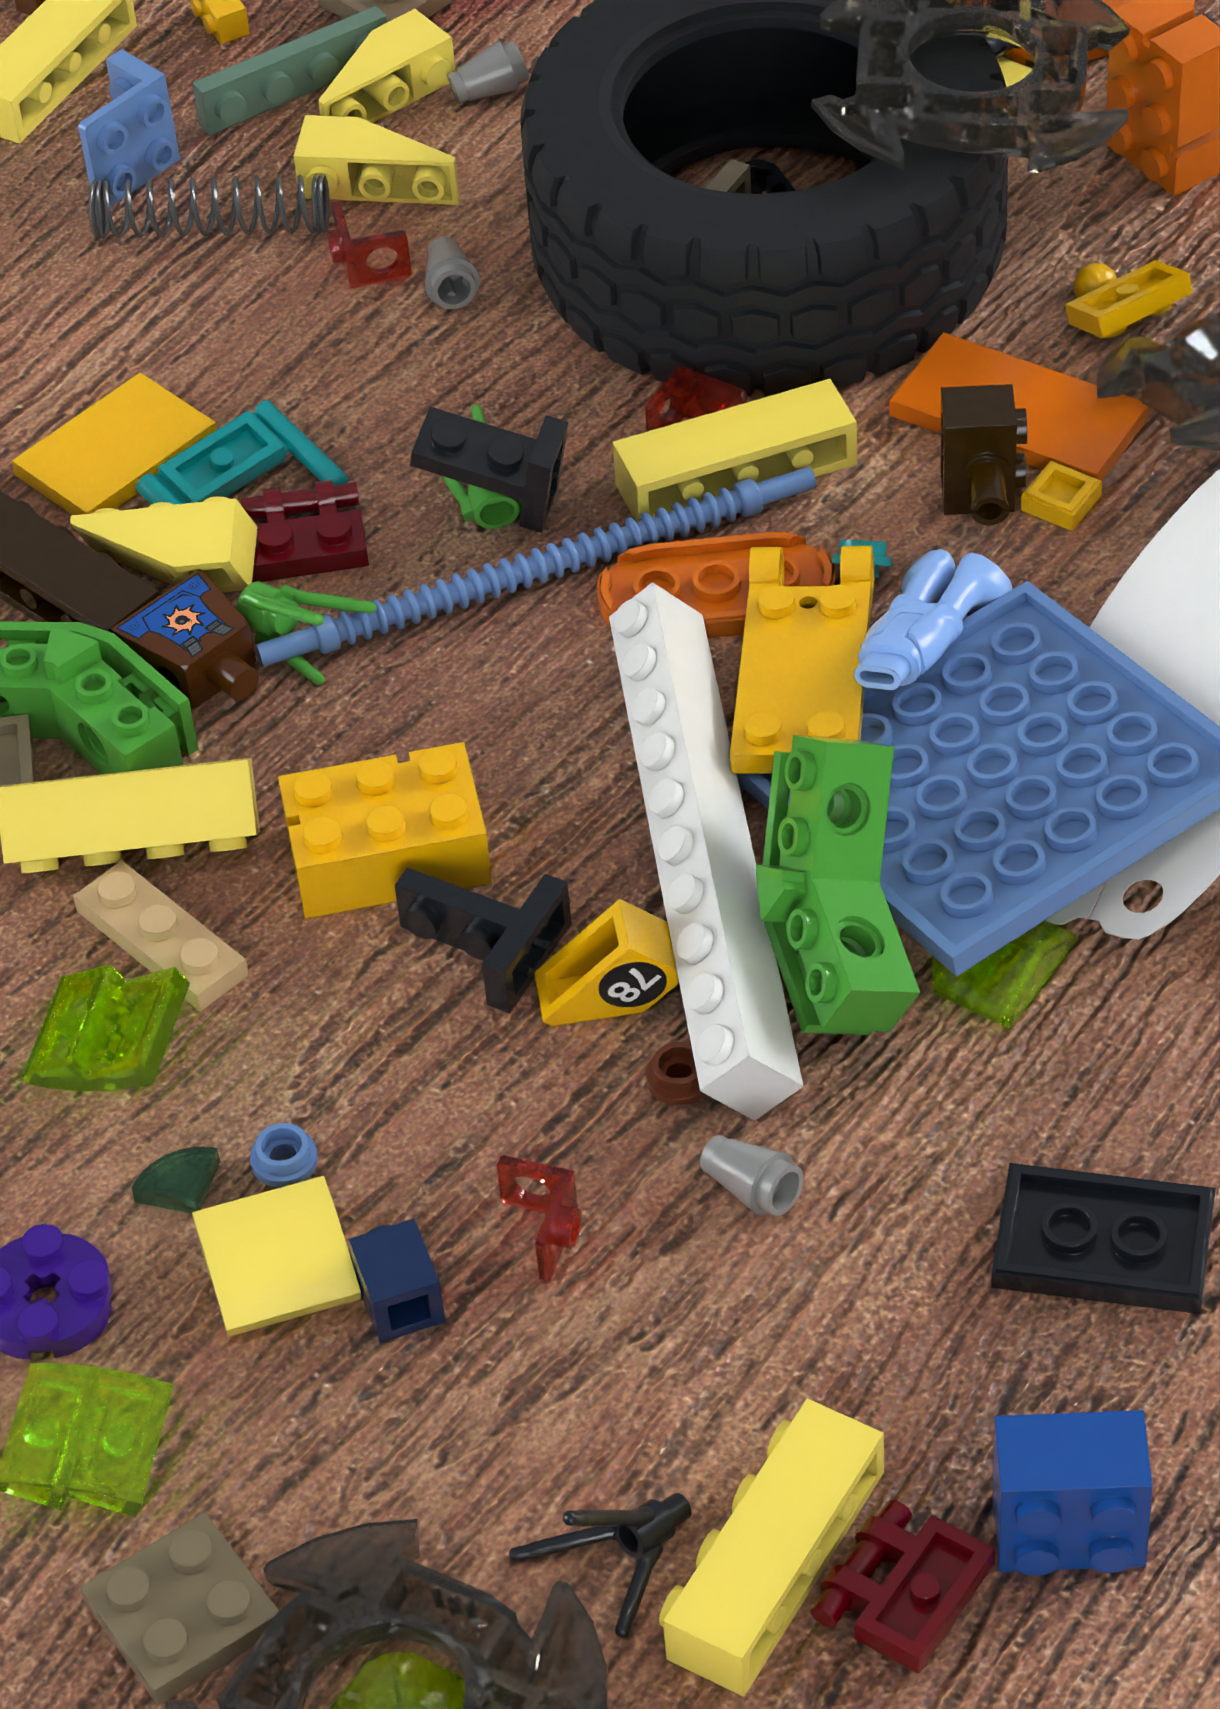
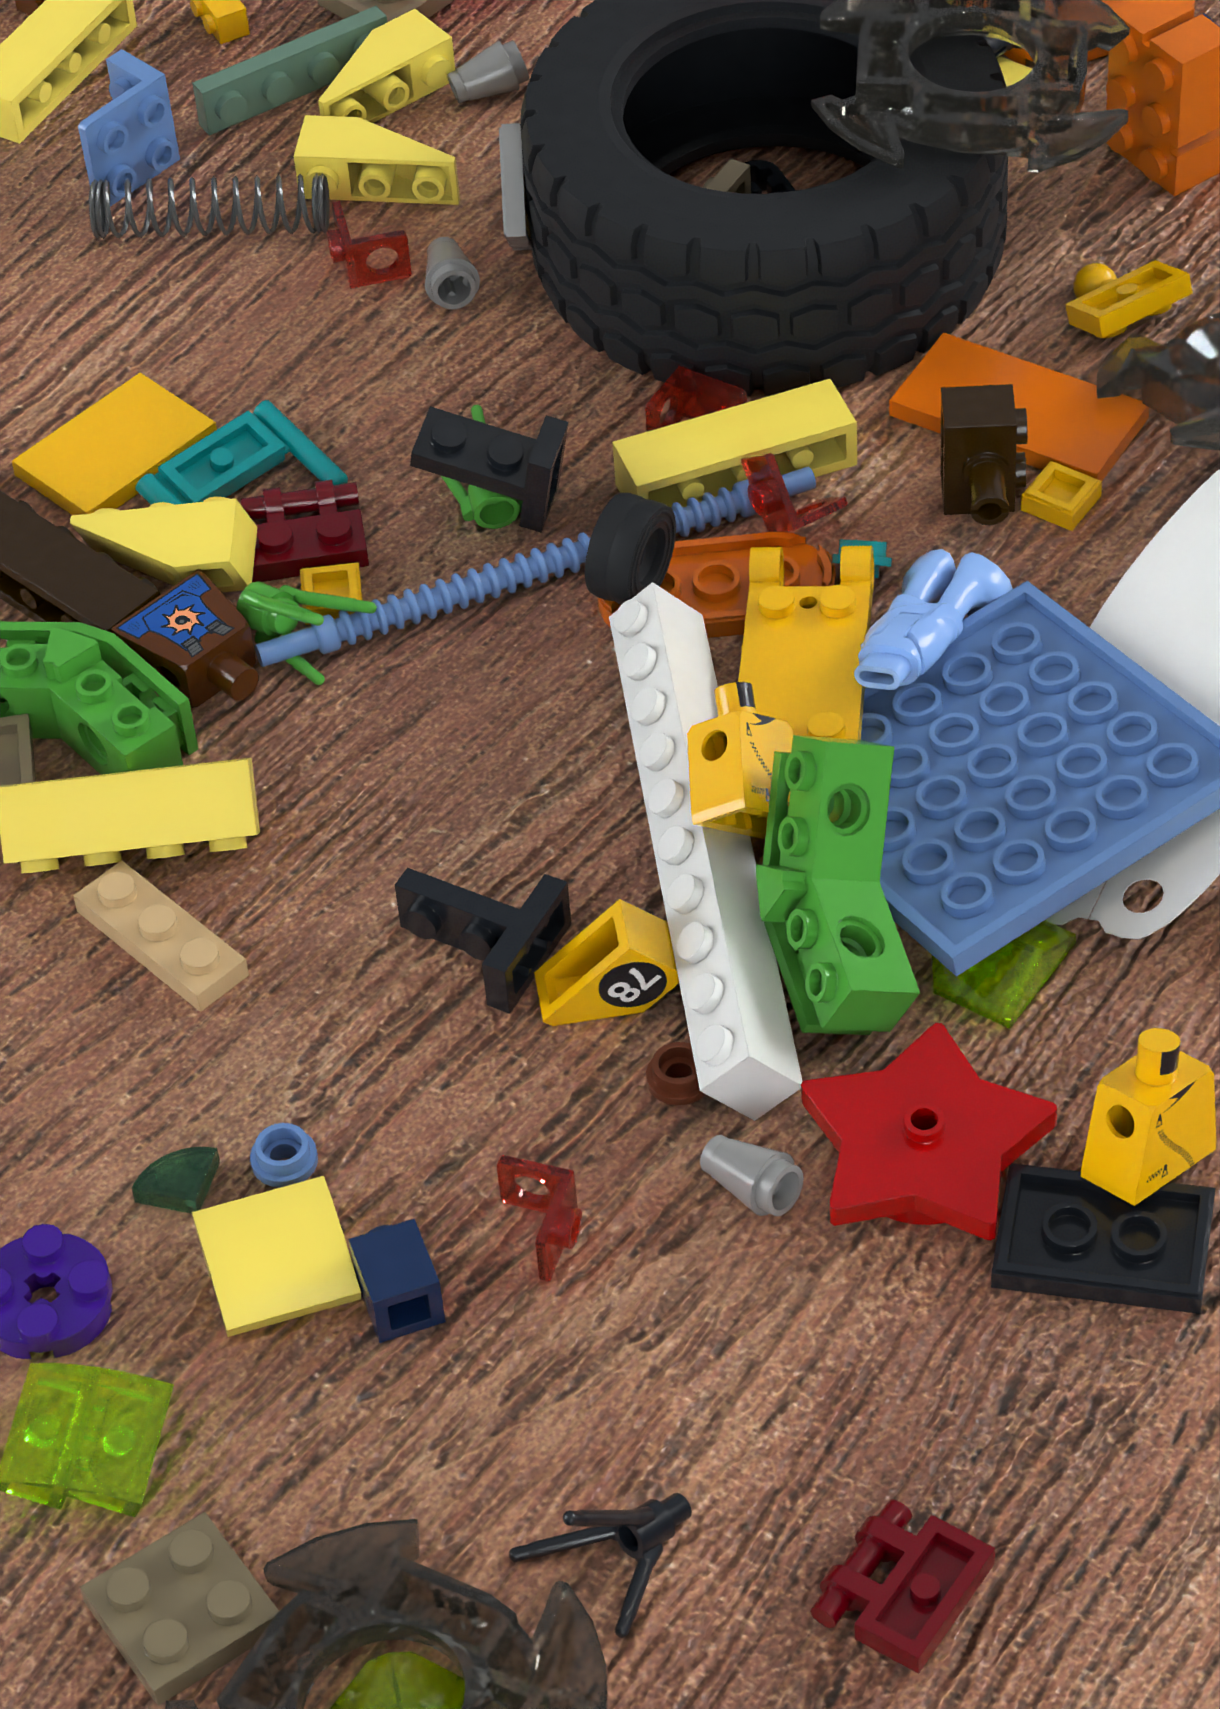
(106, 1030): clear neon green slope -> none
(335, 580): none -> yellow tile
(372, 818): yellow piece -> none
(513, 187): none -> light grey tile
(629, 547): none -> black tyre
(734, 763): none -> yellow torso
(771, 499): none -> clear red bracket
(772, 1546): light yellow brick -> none
(924, 1137): none -> red plate
(1071, 1491): blue brick -> none
(1150, 1119): none -> yellow torso

